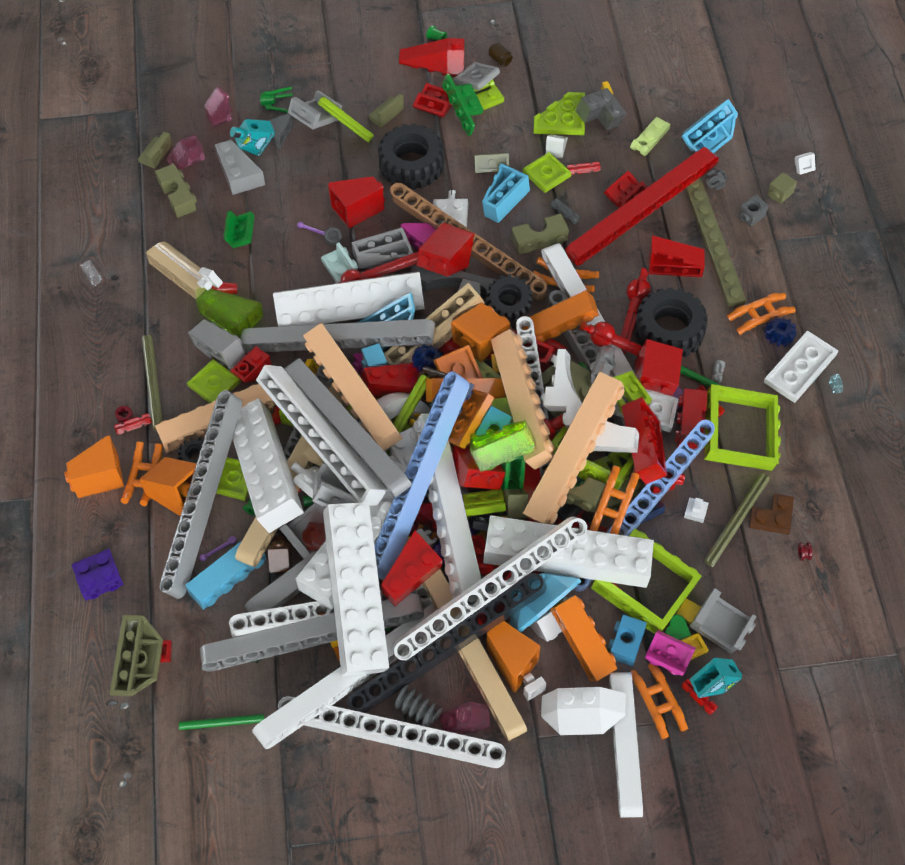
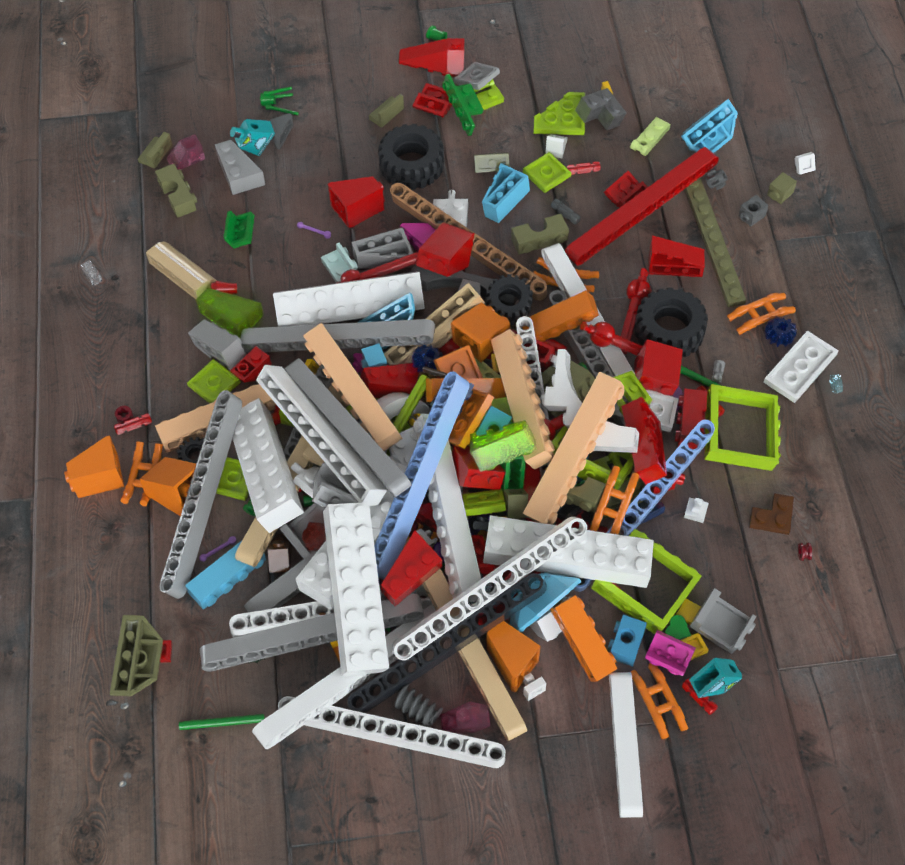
(97, 575): dark purple plate -> none
(152, 382): olive axle -> none
(208, 279): white tile -> none
(218, 108): clear pink slope -> none
(310, 112): light grey panel -> none
(332, 236): dark grey tile -> none
(345, 119): lime axle -> none
(500, 54): dark brown brick -> none
(583, 710): white wedge -> none
(603, 363): light grey piece -> none
(736, 520): olive axle -> none

